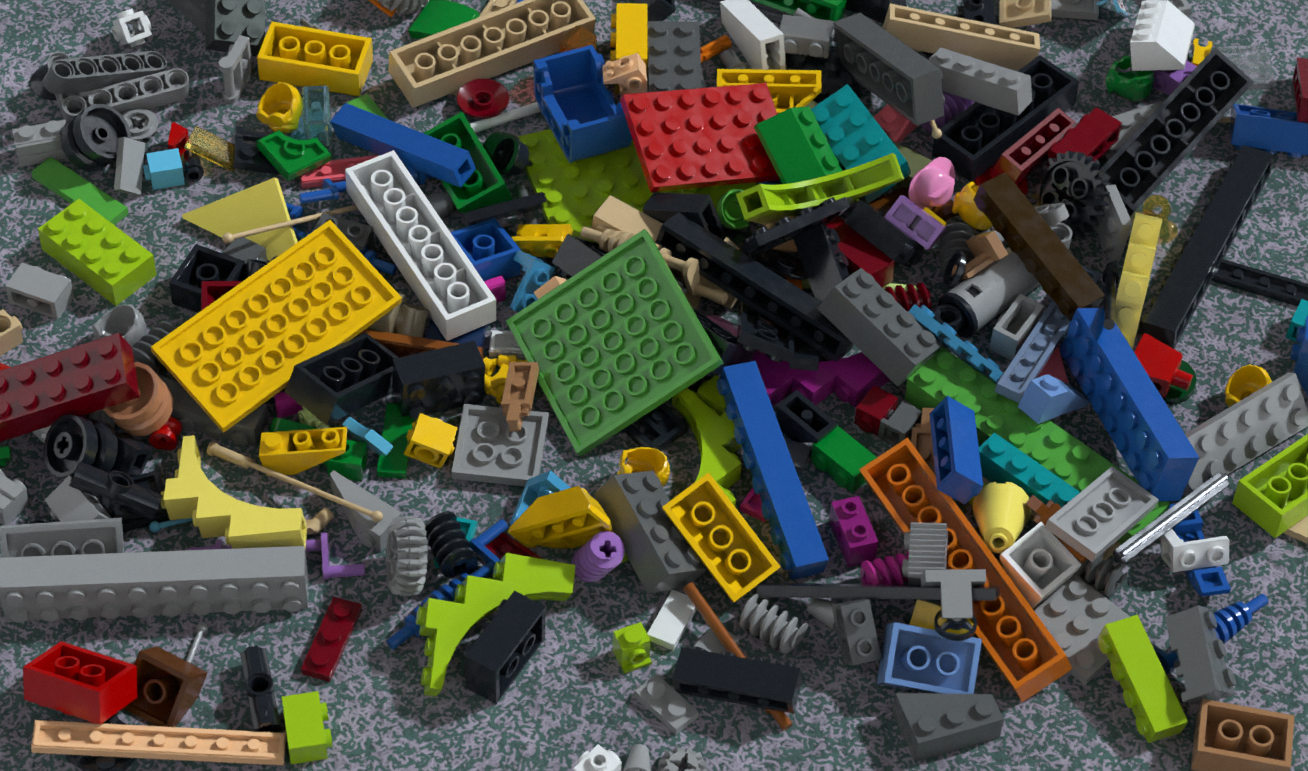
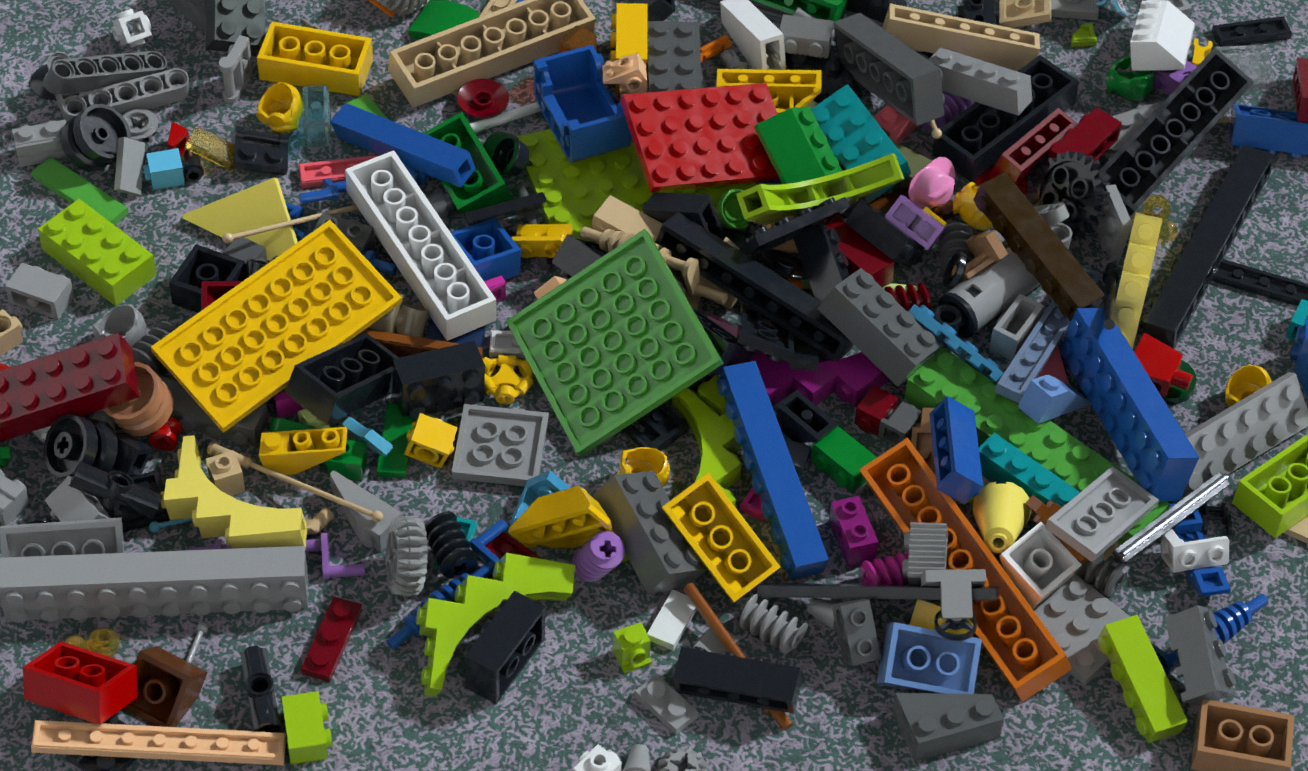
(95, 644): none -> clear yellow plate
(226, 473): none -> tan brick
(293, 156): green tile -> none
(519, 392): medium nougat hinge -> none
(536, 275): dark azure bracket -> none
(1084, 36): none -> lime tile
(1224, 518): none -> black piece
(1251, 32): none -> black tile

